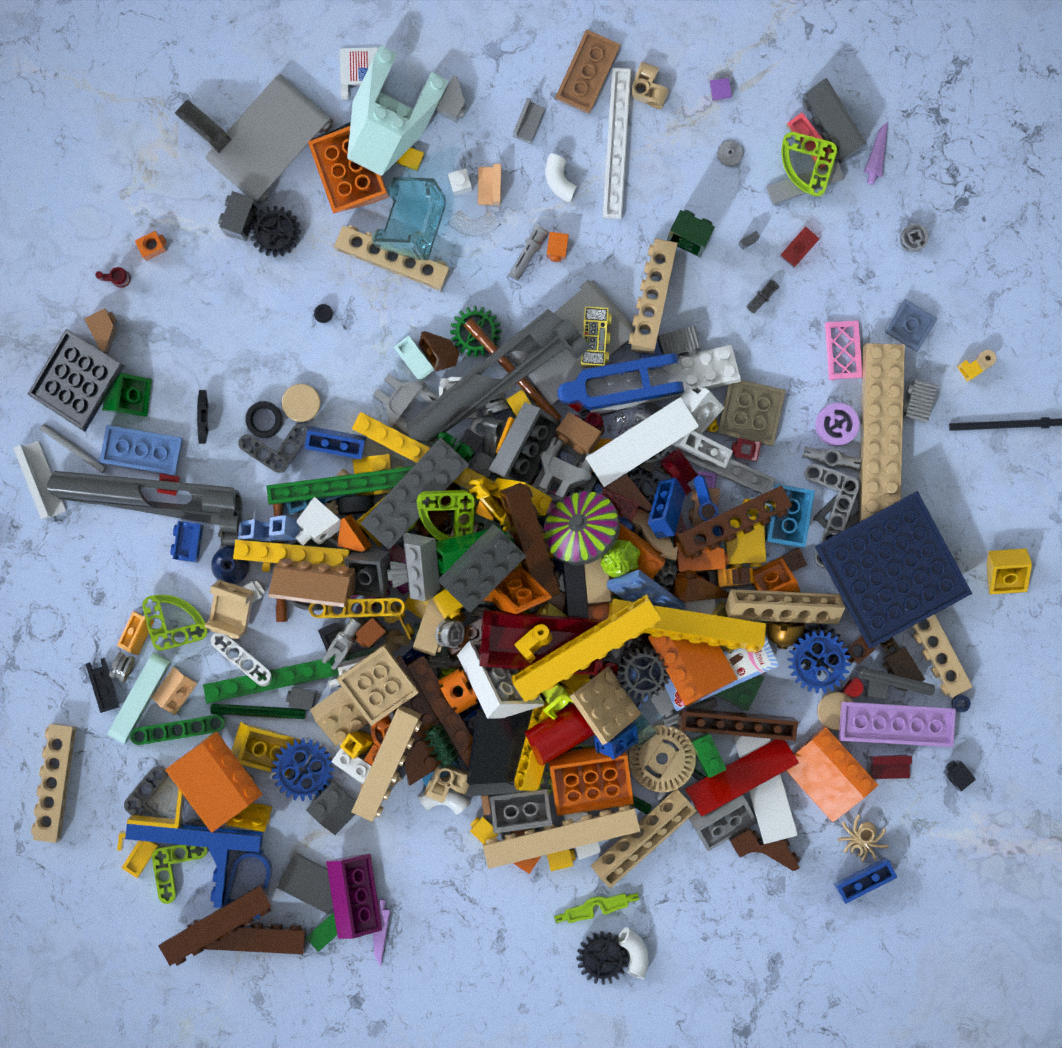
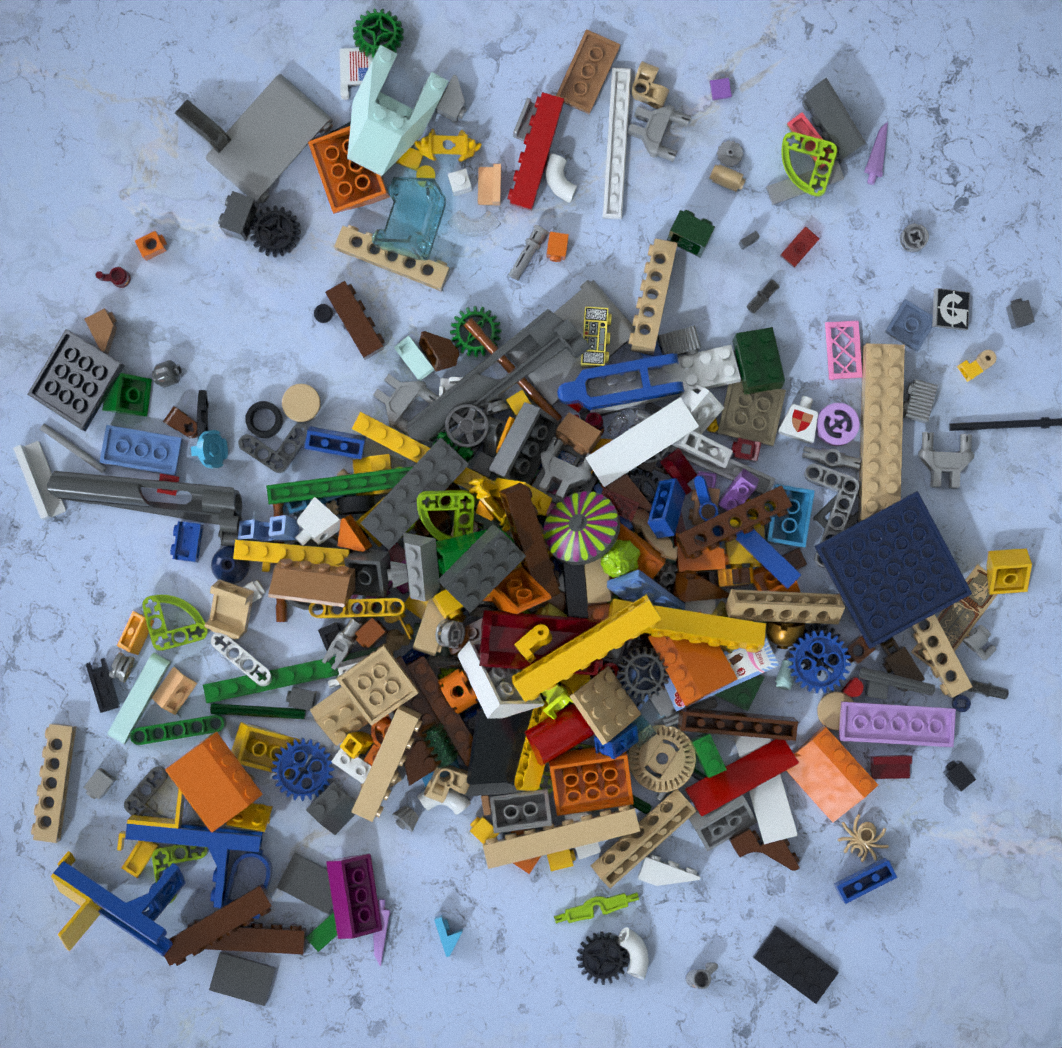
(99, 784): none -> light grey brick
(127, 916): none -> blue piece
(166, 373): none -> dark grey head
(180, 421): none -> reddish brown piece
(211, 449): none -> medium azure tile
(242, 978): none -> dark grey tile
(354, 319): none -> reddish brown brick
(364, 29): none -> green gear
(406, 818): none -> light grey piece
(425, 172): none -> yellow tile
(433, 145): none -> yellow piece
(447, 939): none -> medium azure slope
(466, 425): none -> flat silver wheel
(536, 152): none -> red brick
(655, 128): none -> light grey connector
(662, 873): none -> white slope
(701, 978): none -> light grey piece
(727, 177): none -> tan head
(739, 490): none -> medium lavender brick
(758, 360): none -> dark green brick
(769, 558): none -> blue tile
(783, 678): none -> light aqua cone
(795, 964): none -> black plate
(800, 421): none -> white torso
(945, 461): none -> light grey connector
(951, 309): none -> tile
(963, 615): none -> sticker
(976, 640): none -> light grey piece
(989, 690): none -> clear smoke axle
(1020, 313): none -> dark grey brick

